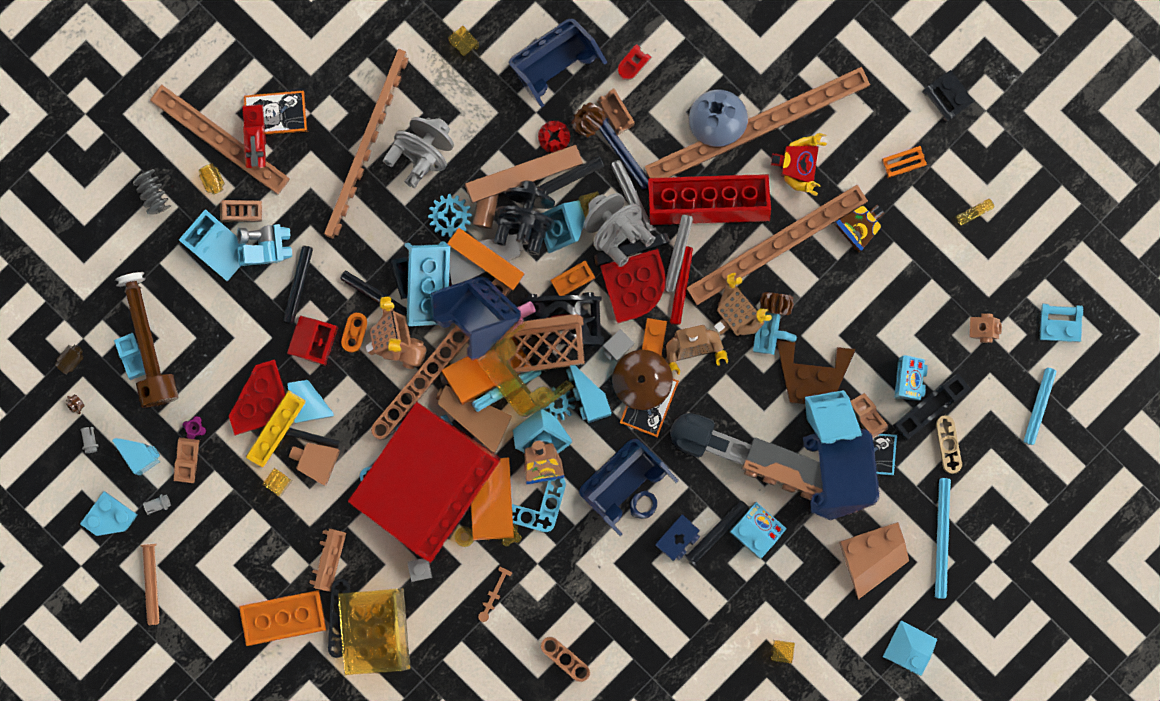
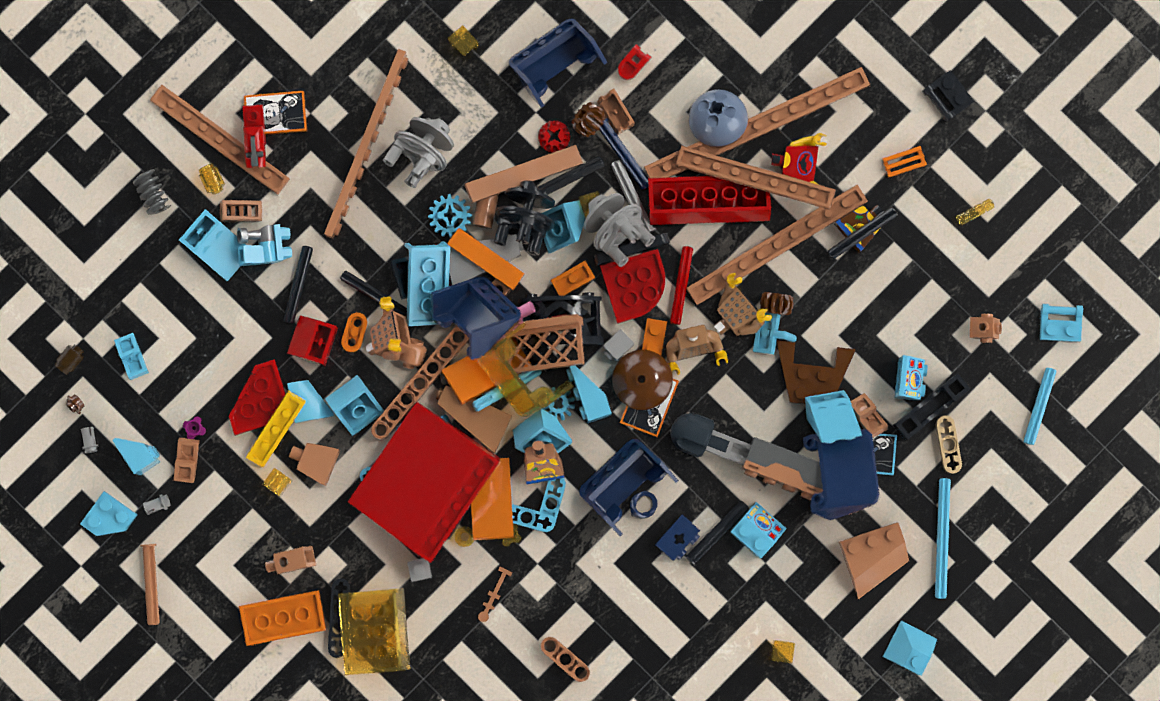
(157, 388): reddish brown piece -> none
(297, 559): none -> nougat torso
(313, 437): black bar -> none
(329, 560): nougat plate -> none
(354, 405): none -> medium azure slope
(678, 253): light grey axle -> none
(755, 177): none -> nougat tile
(862, 233): none -> black axle

